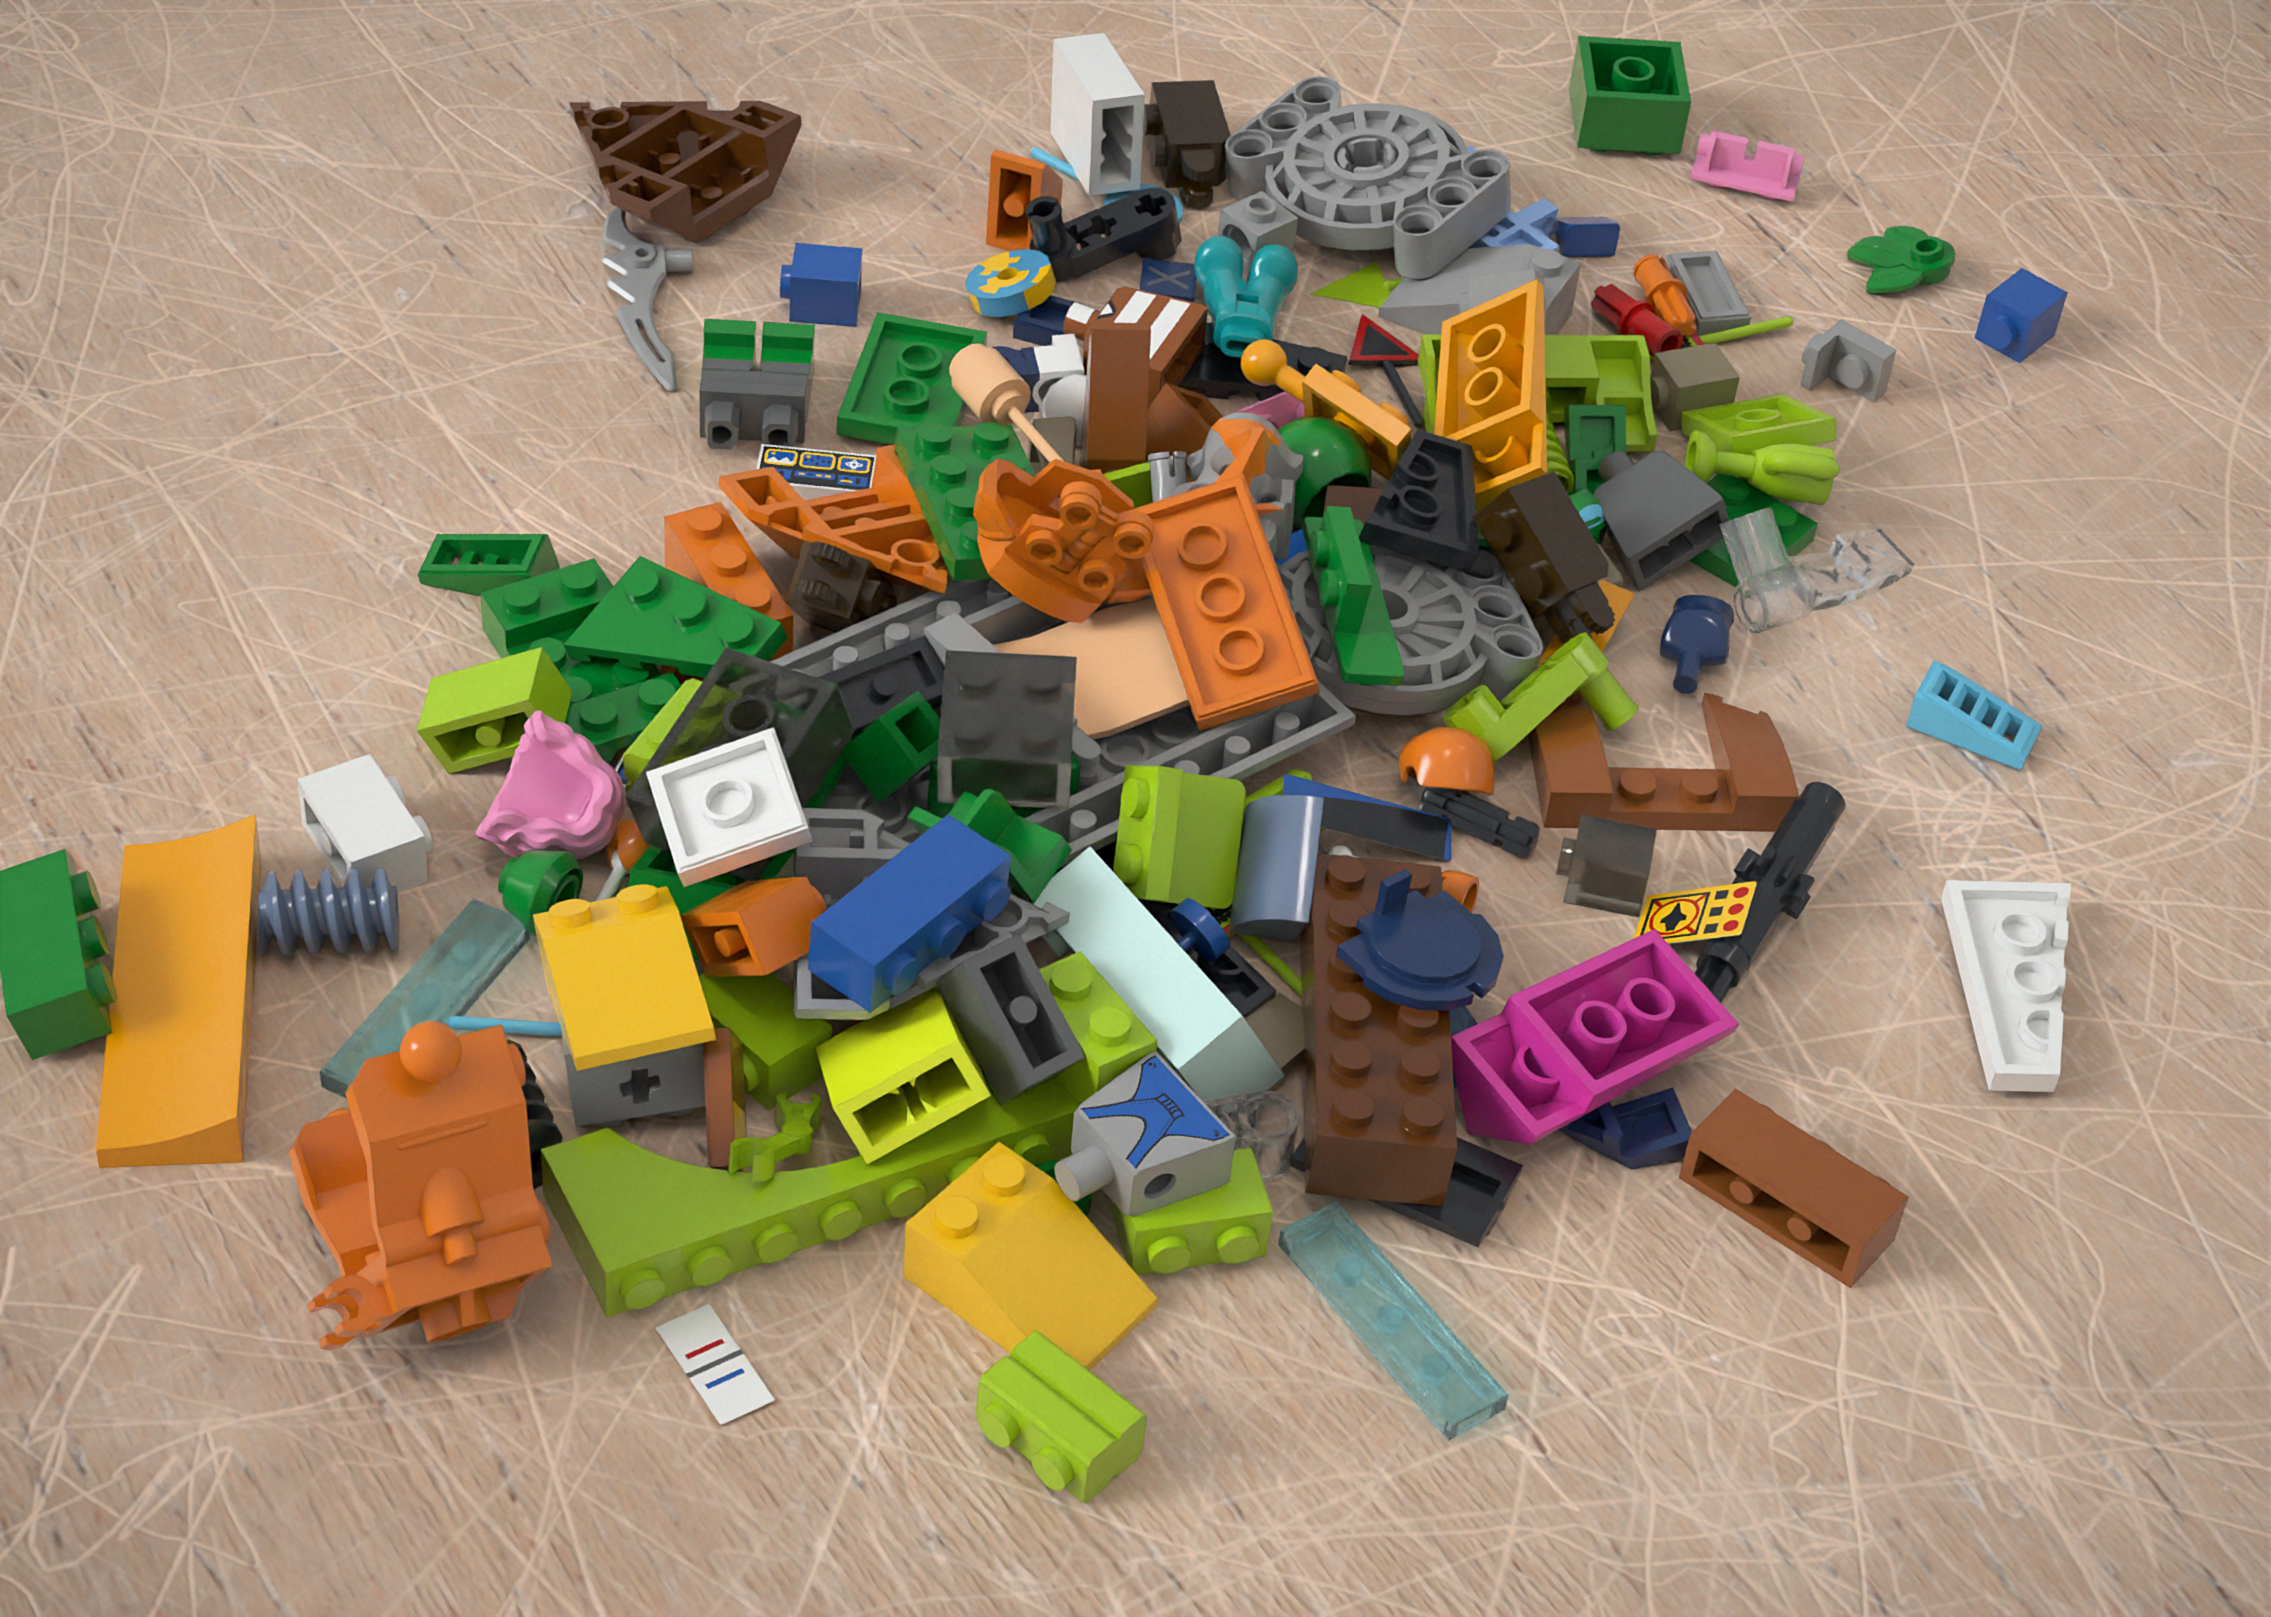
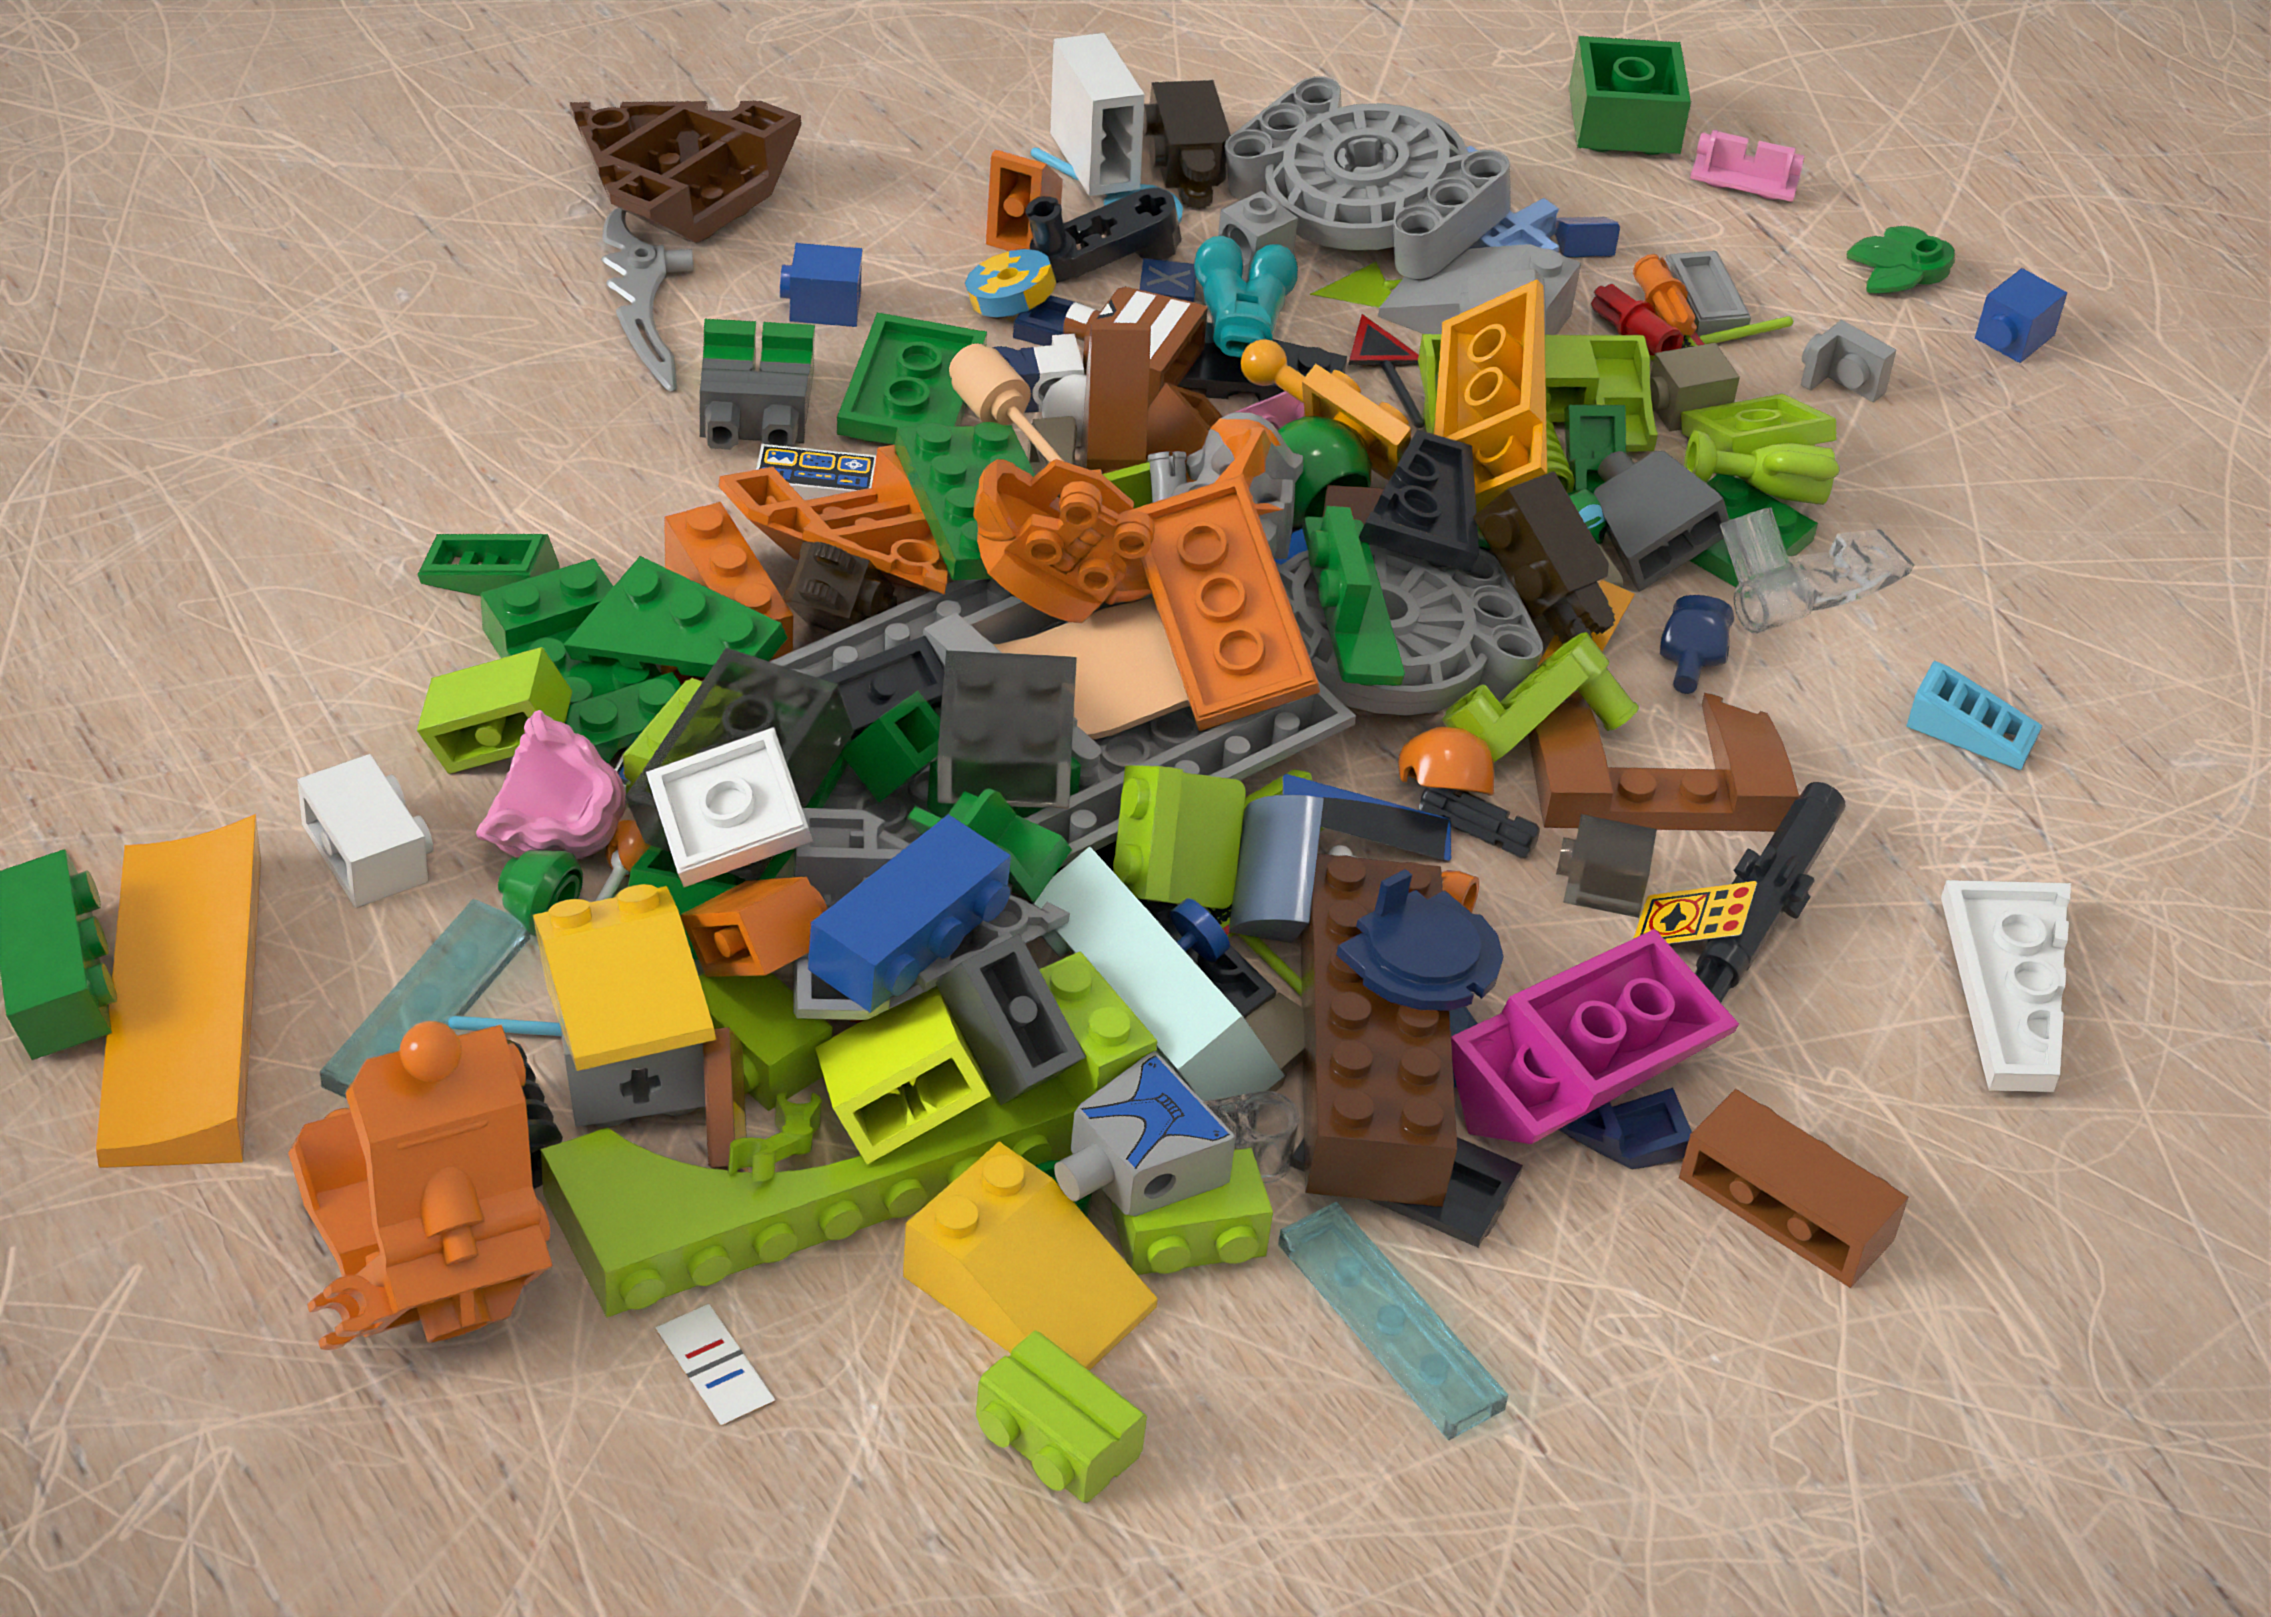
(328, 912): sand blue piece -> none

